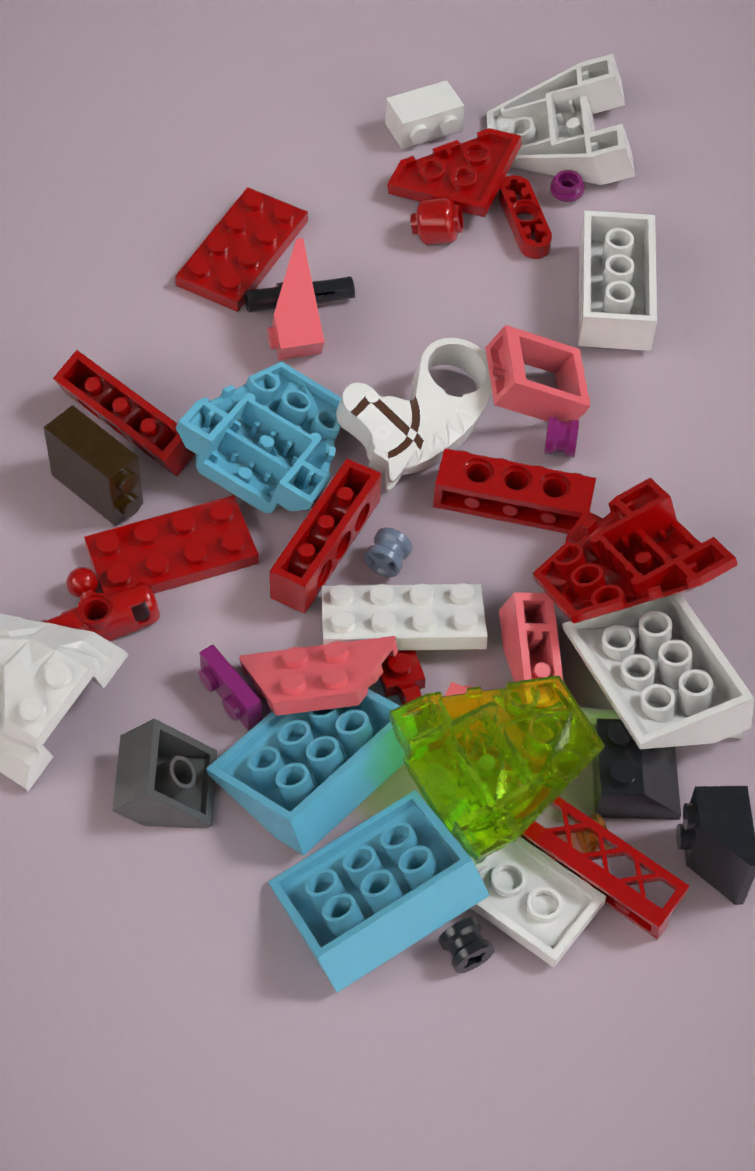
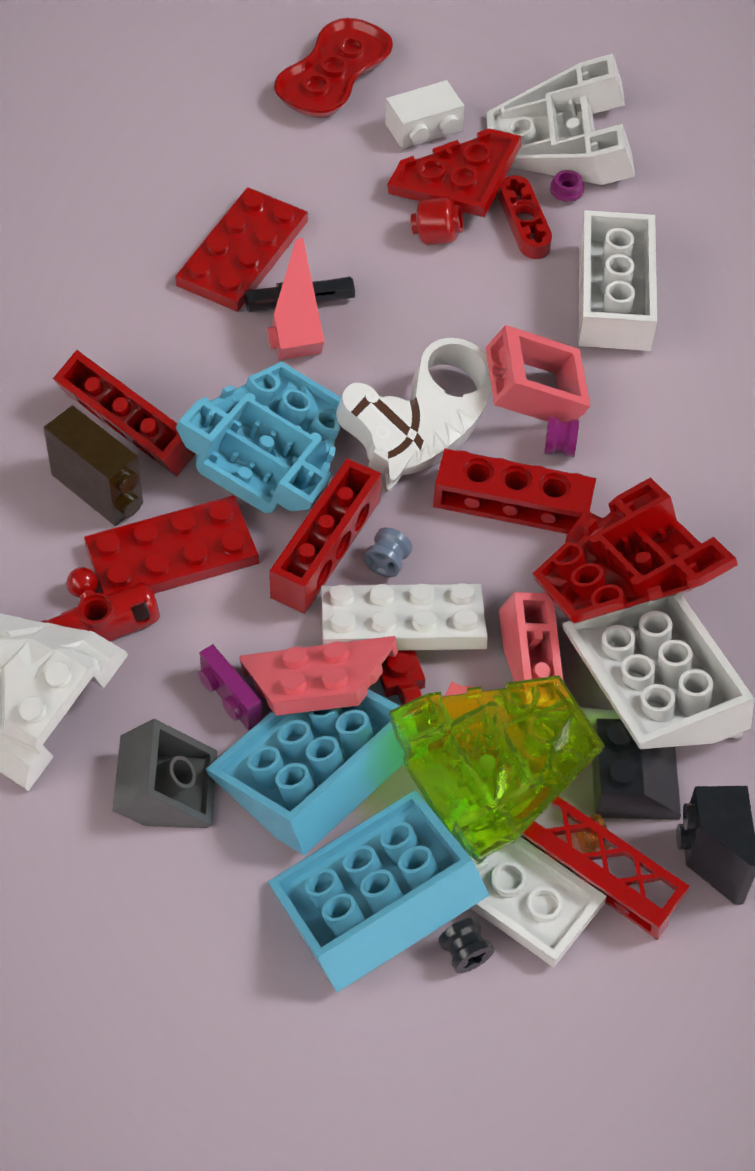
(327, 75): none -> red plate

